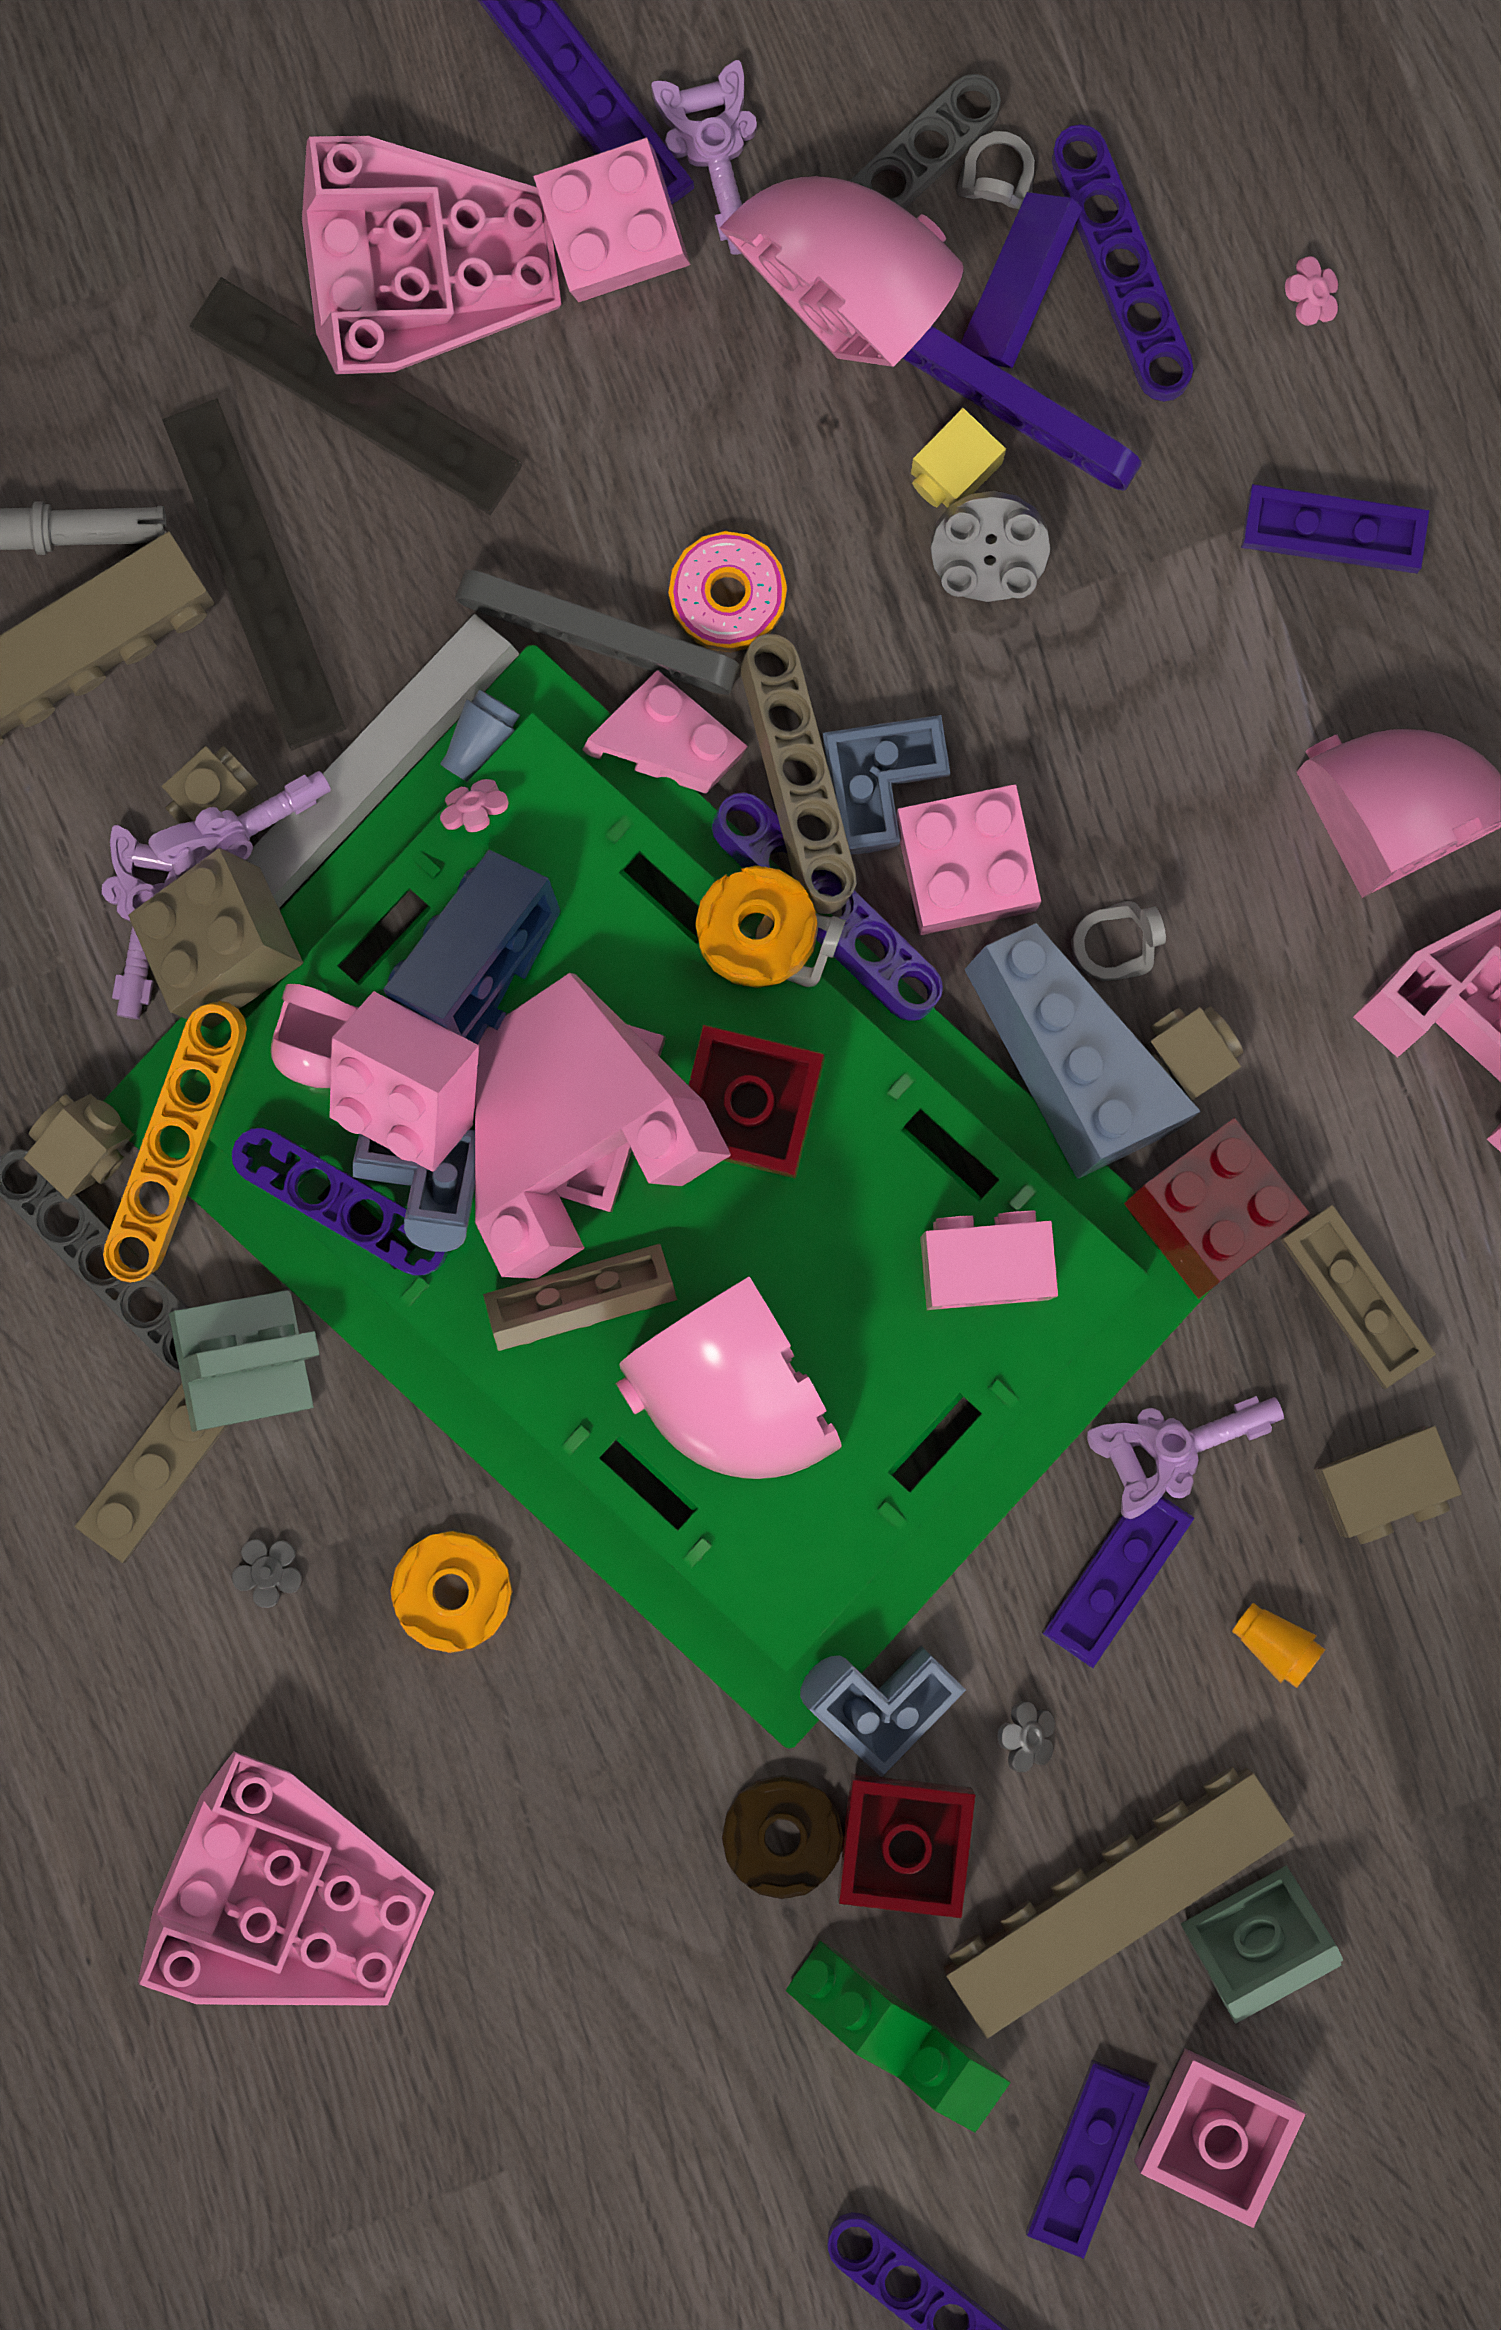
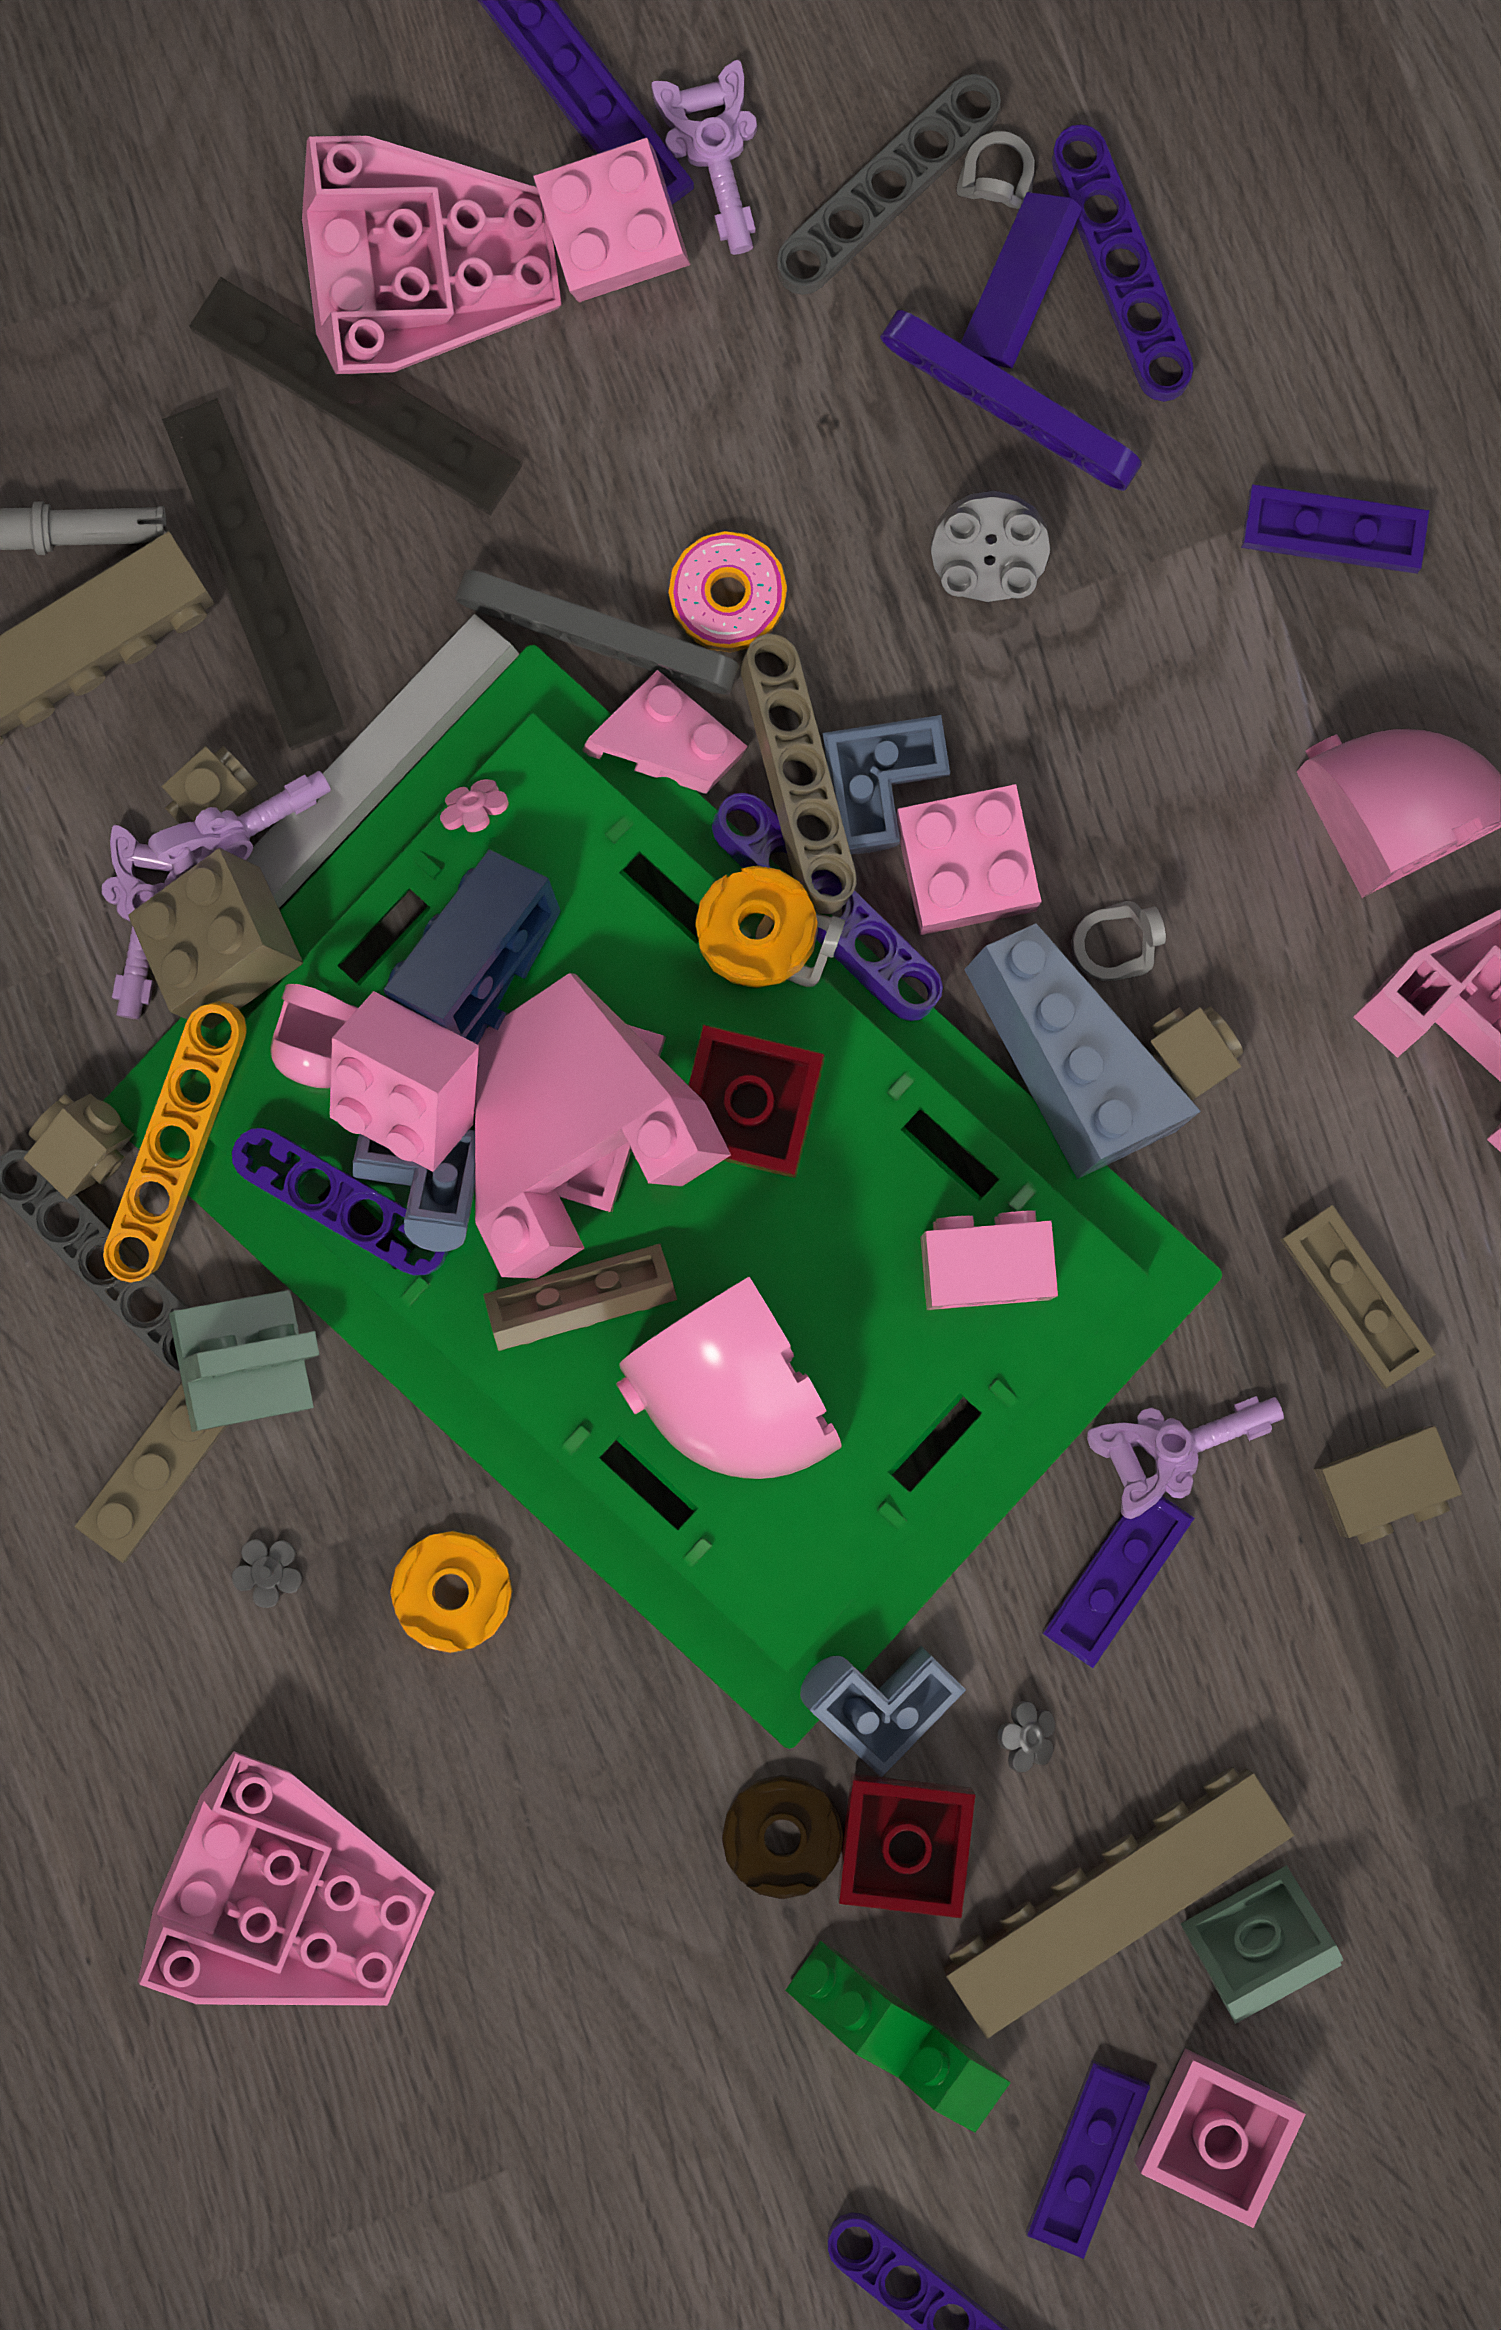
(478, 734): sand blue cone -> none
(848, 264): bright pink brick -> none
(956, 461): light yellow brick -> none
(1216, 1207): dark red brick -> none
(1279, 1644): light orange cone -> none
(1312, 290): bright pink plant -> none

